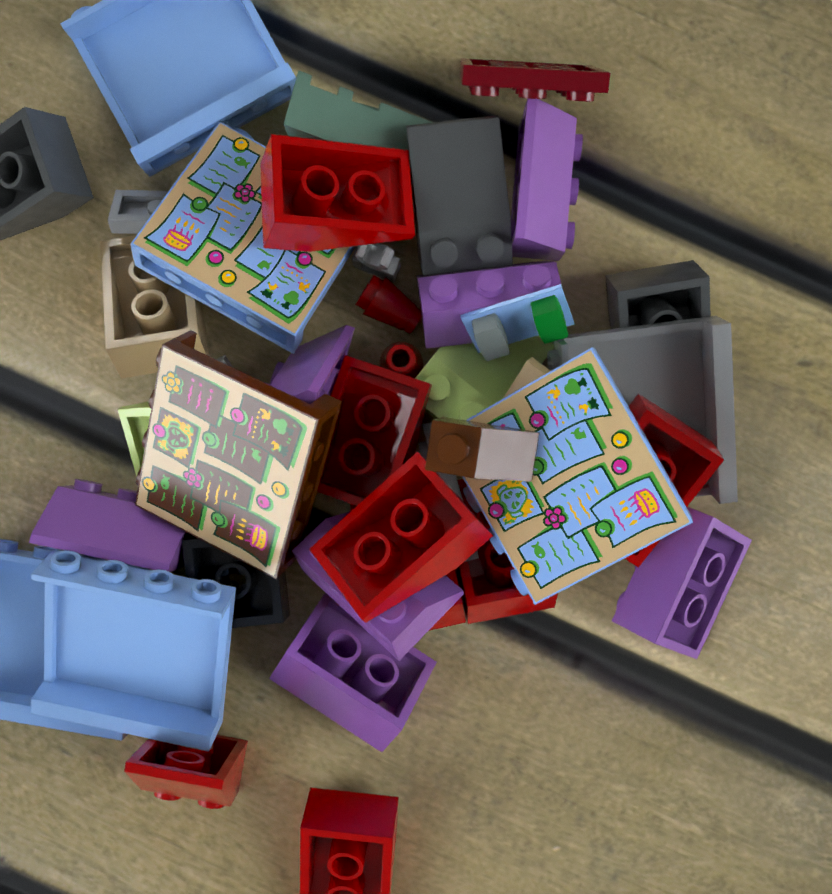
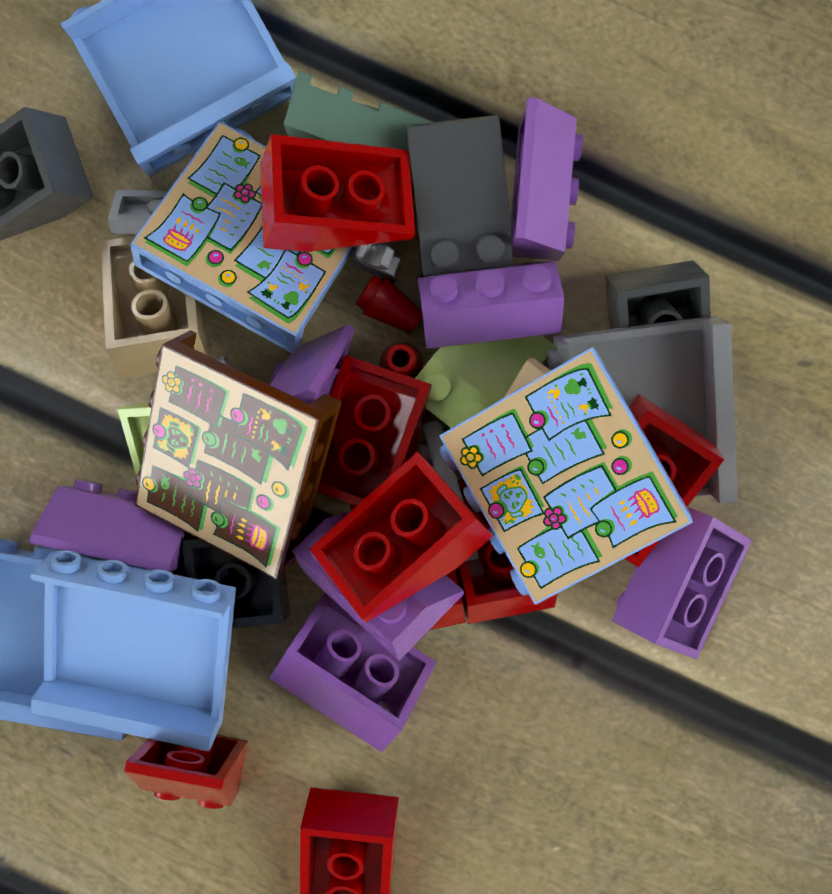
(481, 450): slope -> none
(517, 319): piece -> none
(533, 79): dark red plate -> none

